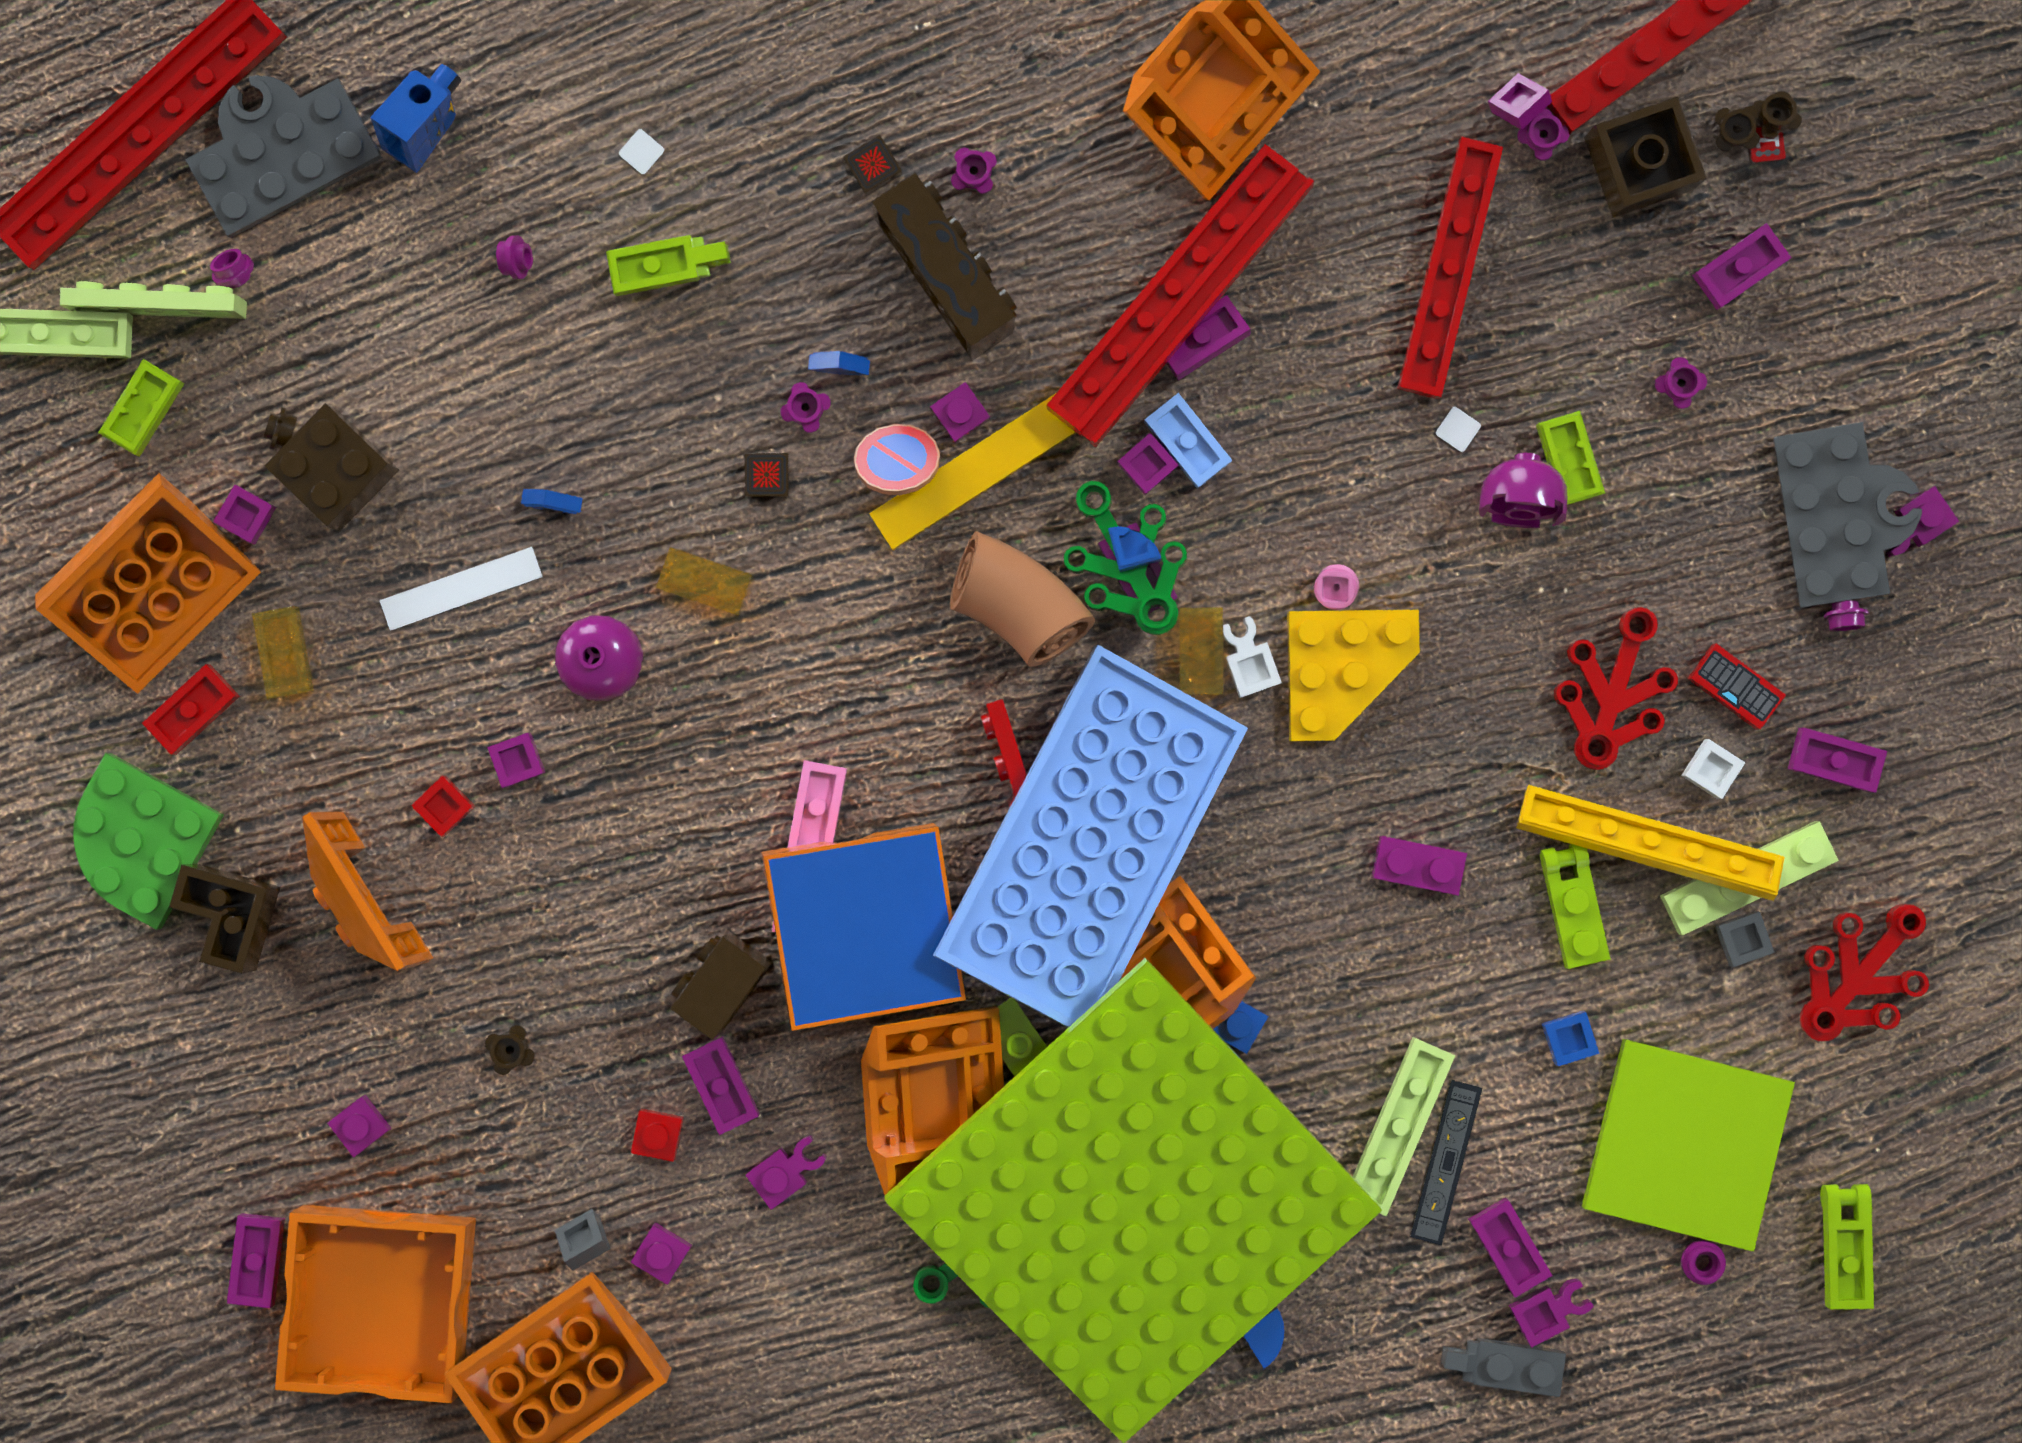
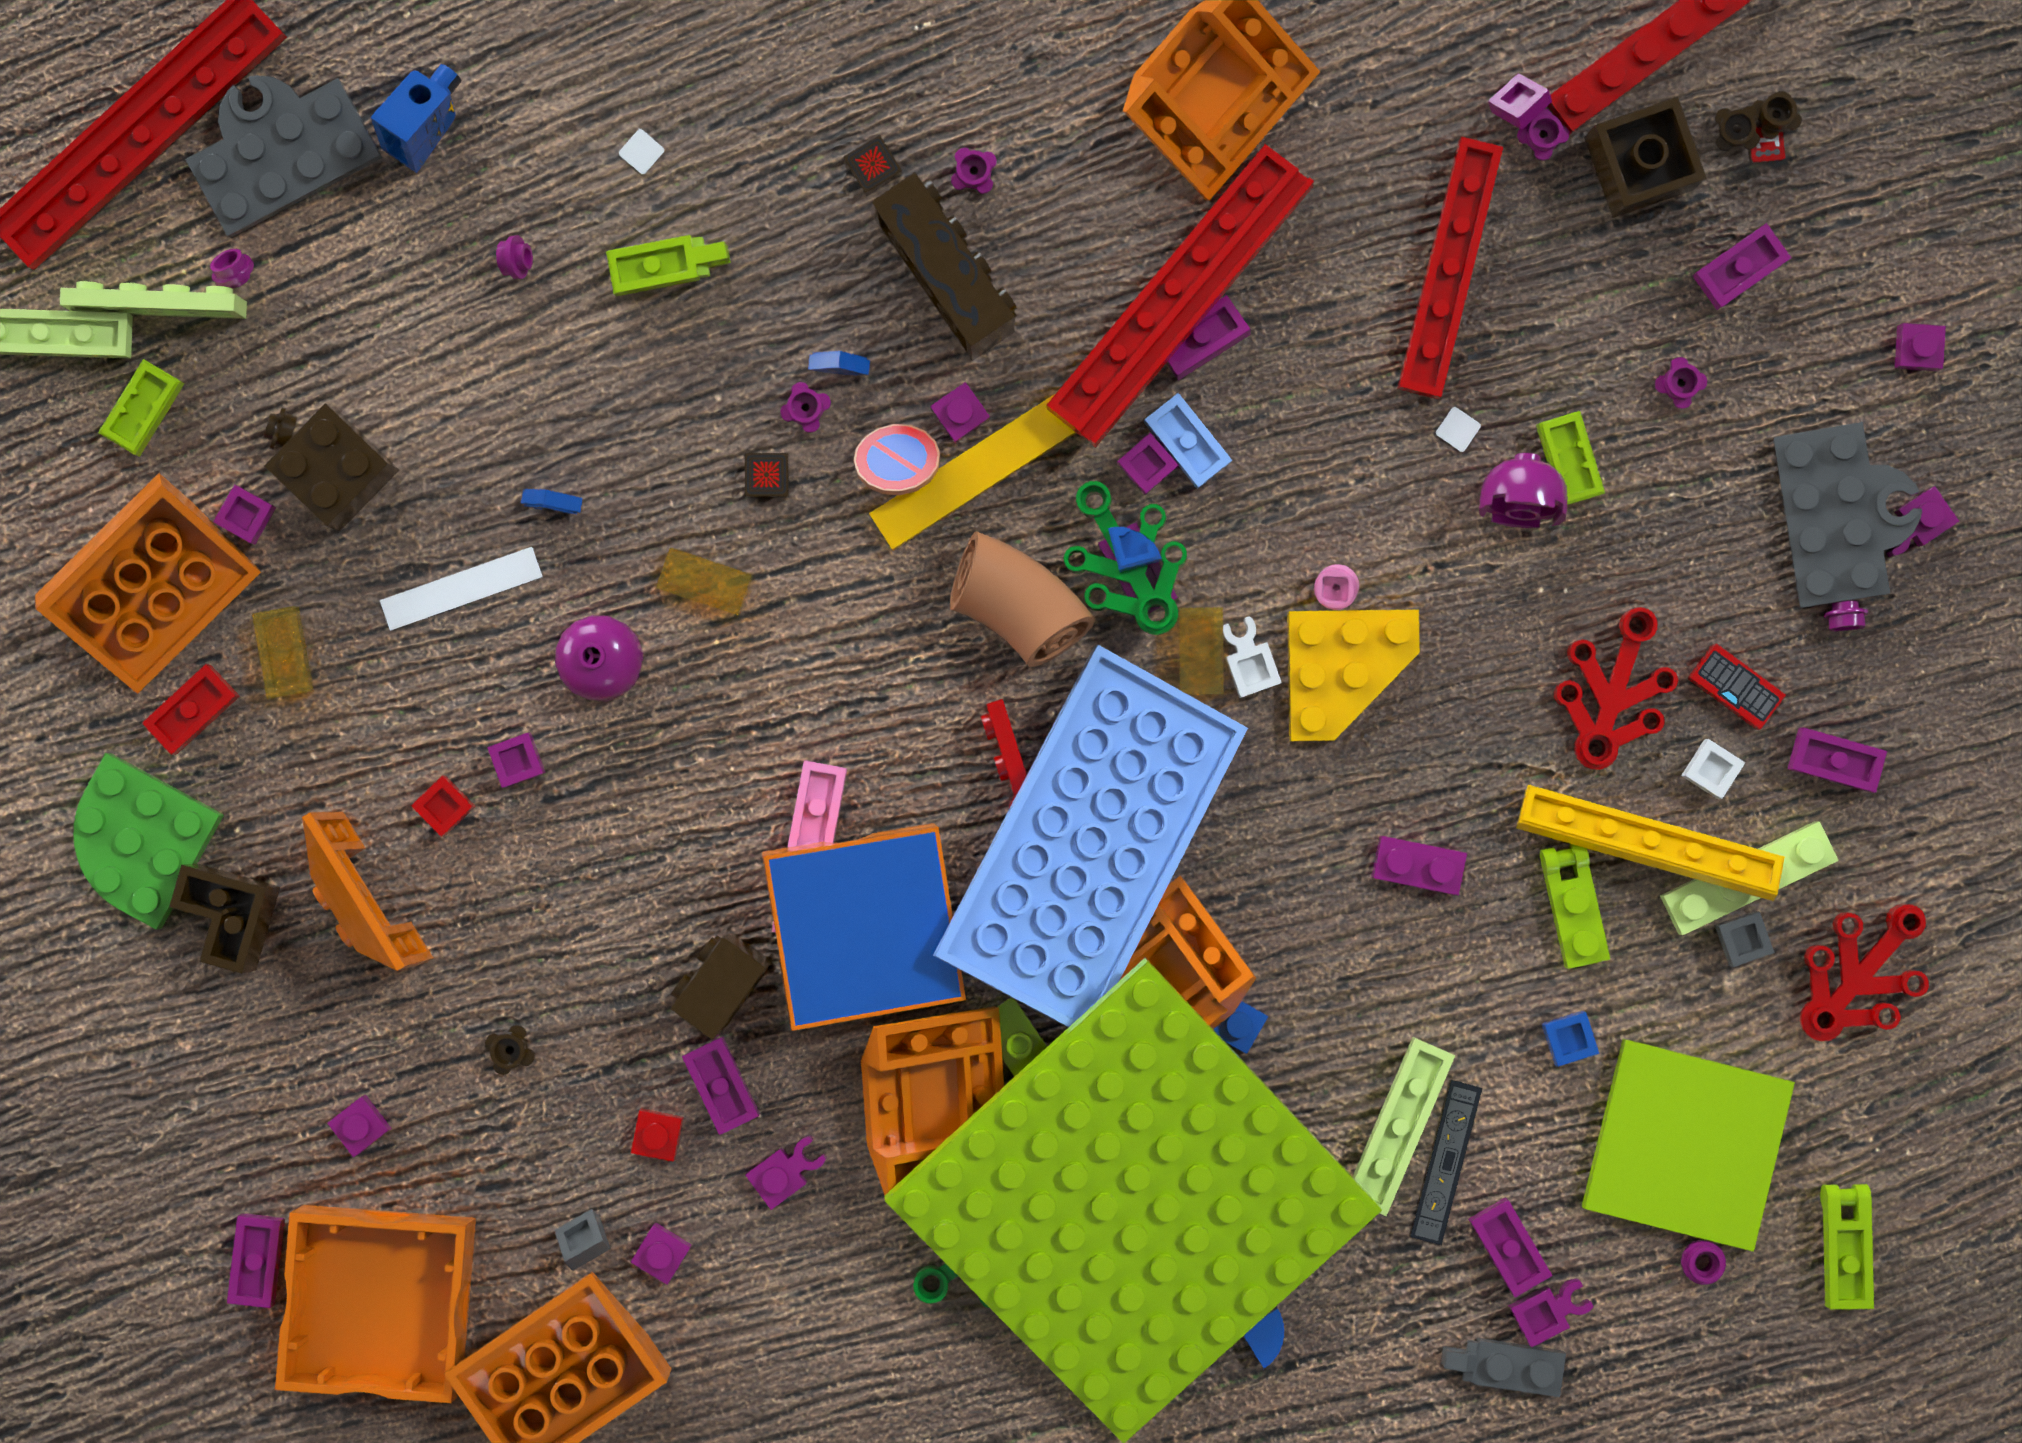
(1920, 347): none -> magenta plate

